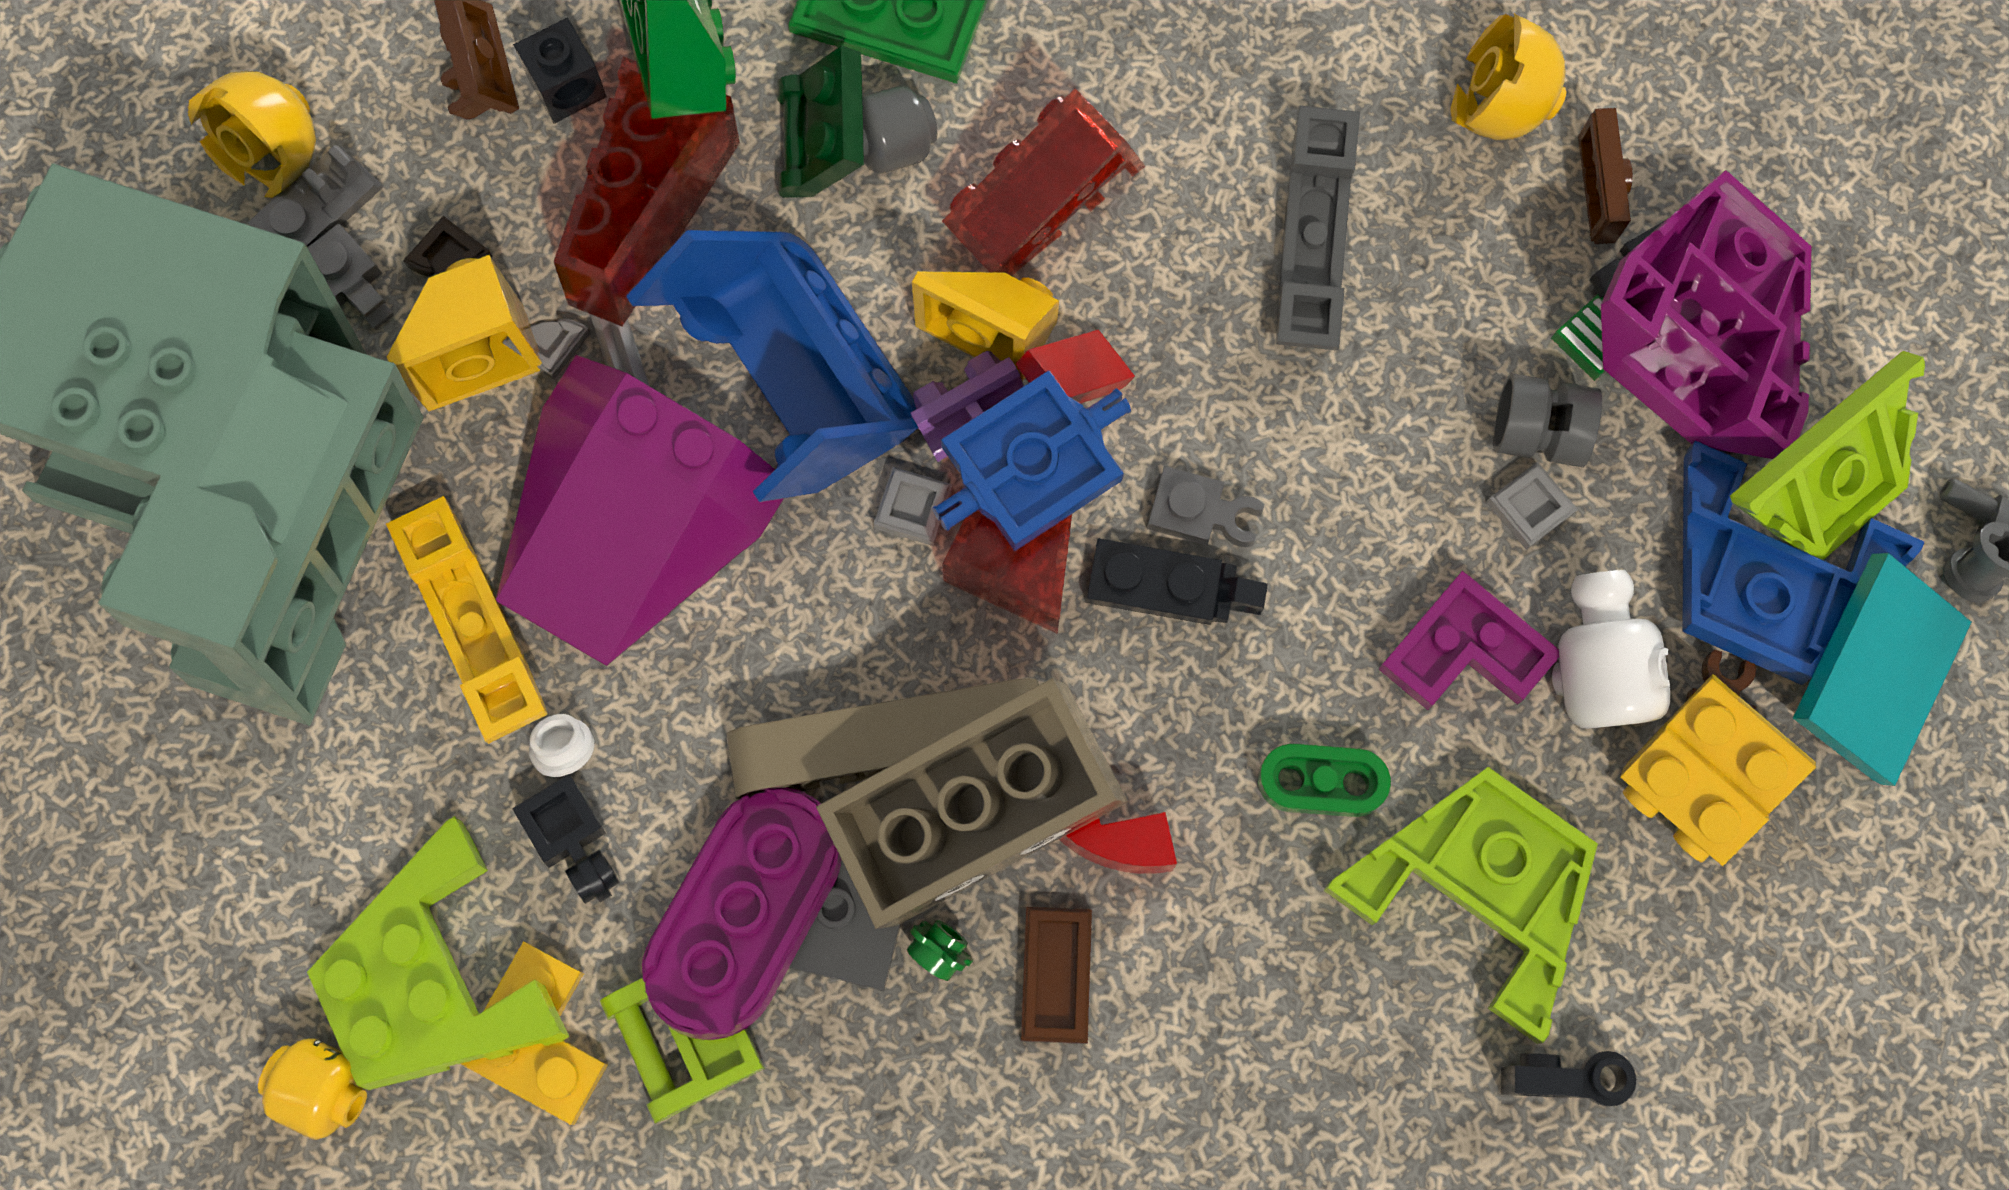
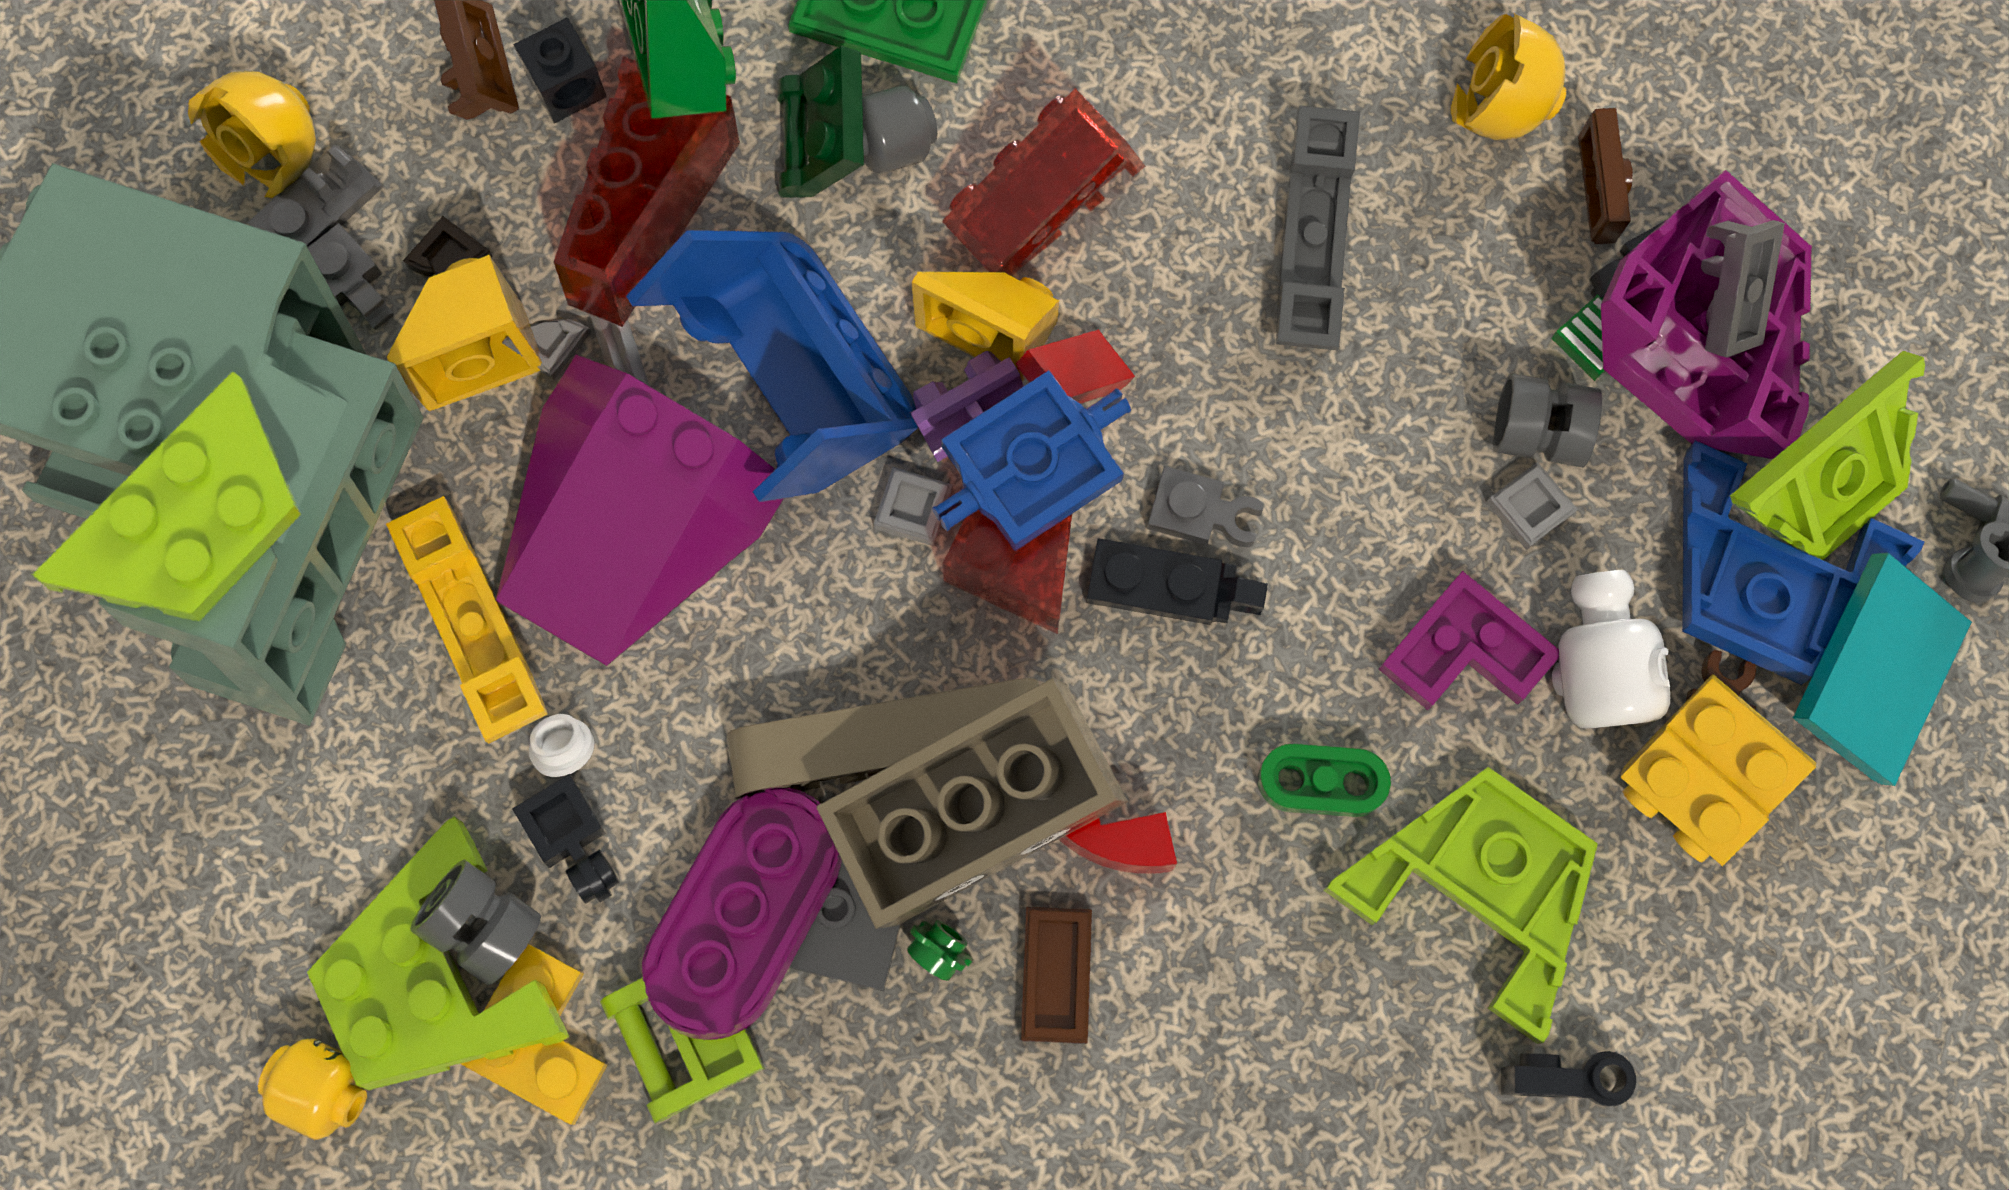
(184, 517): none -> lime wing
(495, 936): none -> dark grey wheel
(1745, 287): none -> flat silver plate

